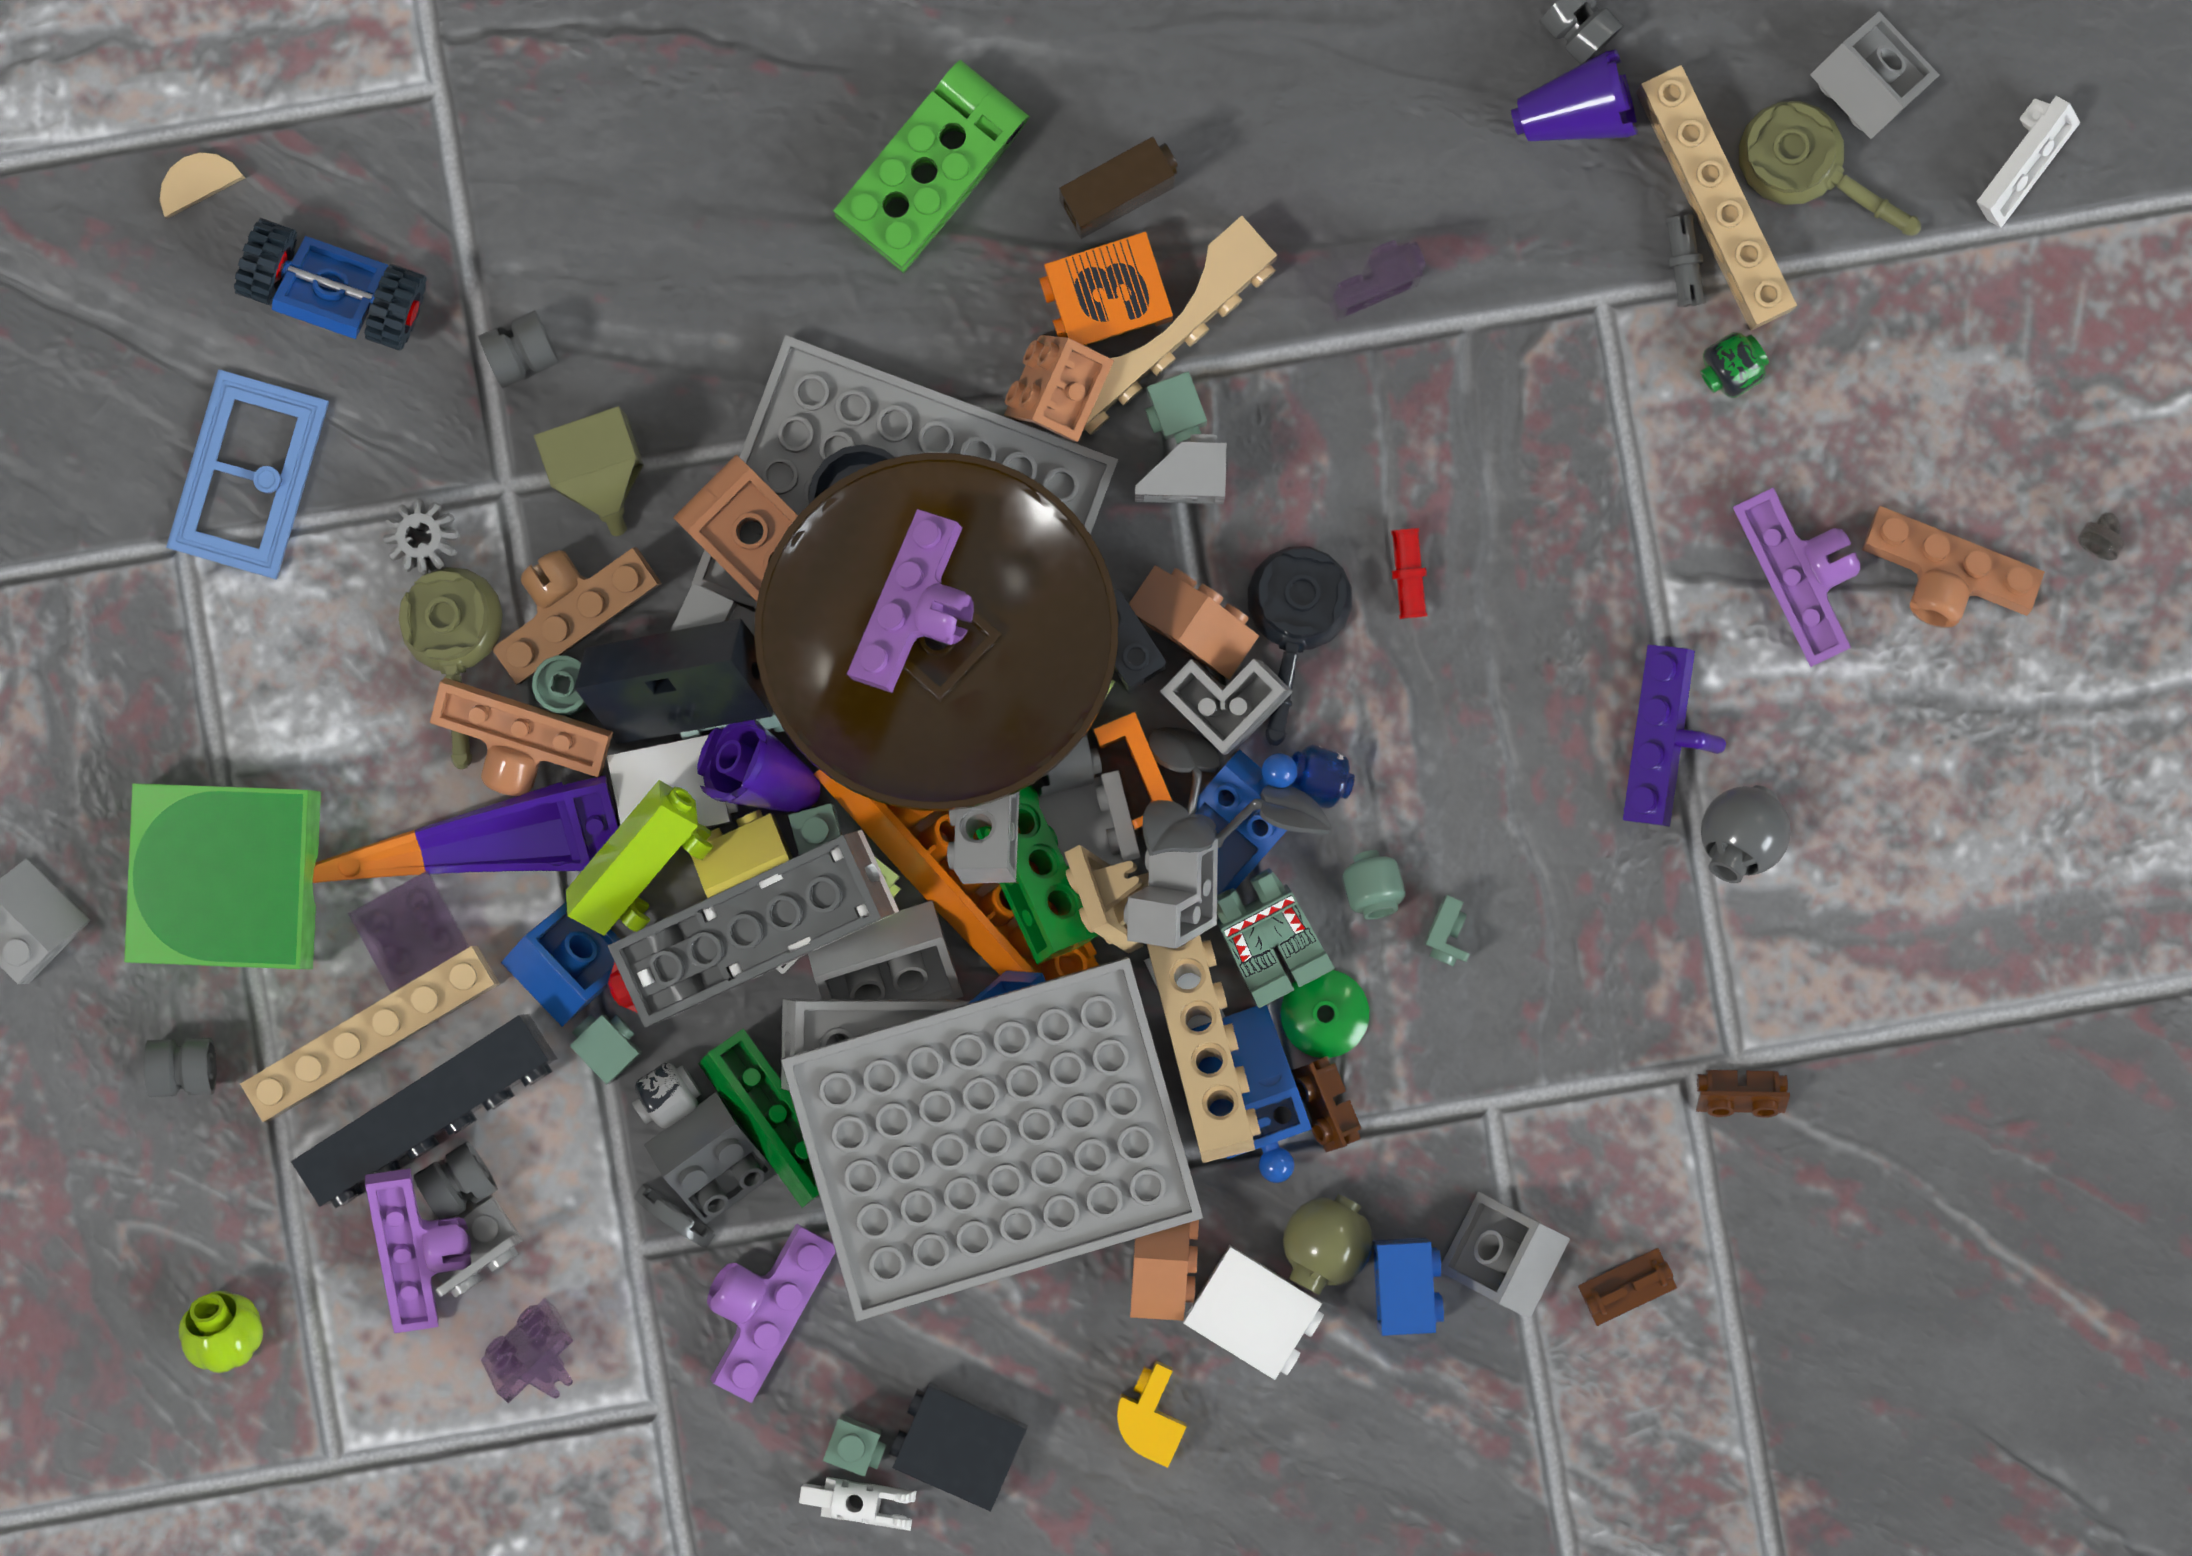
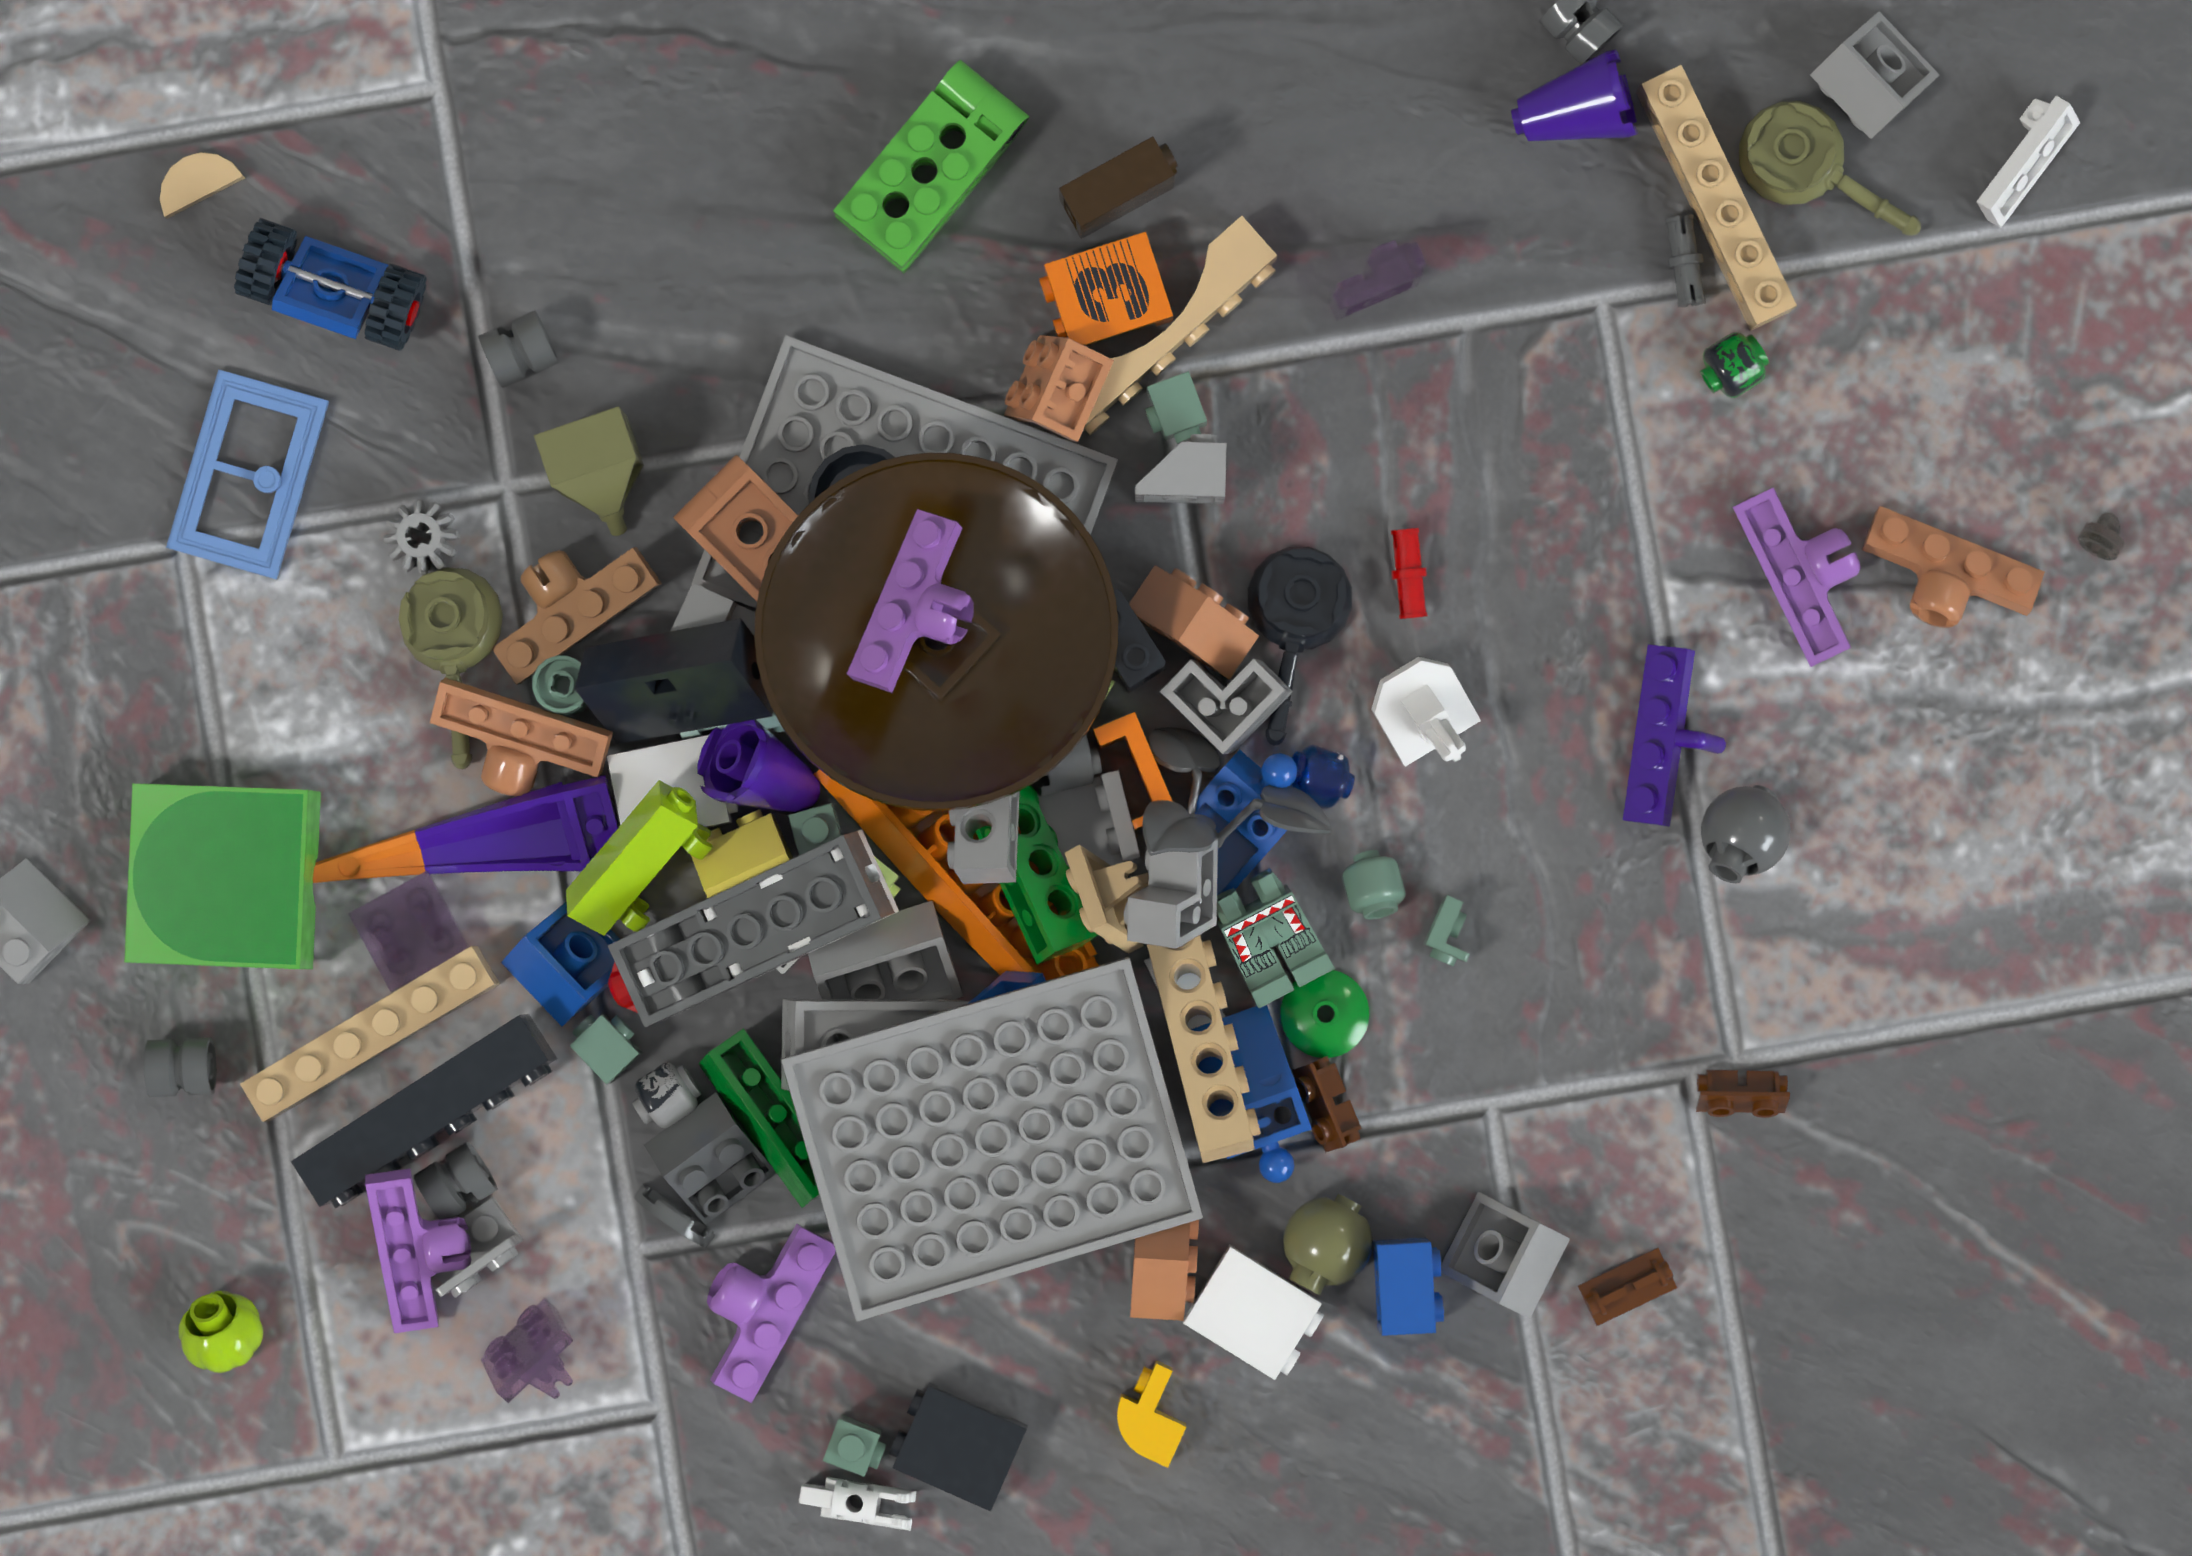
(1424, 710): none -> white piece

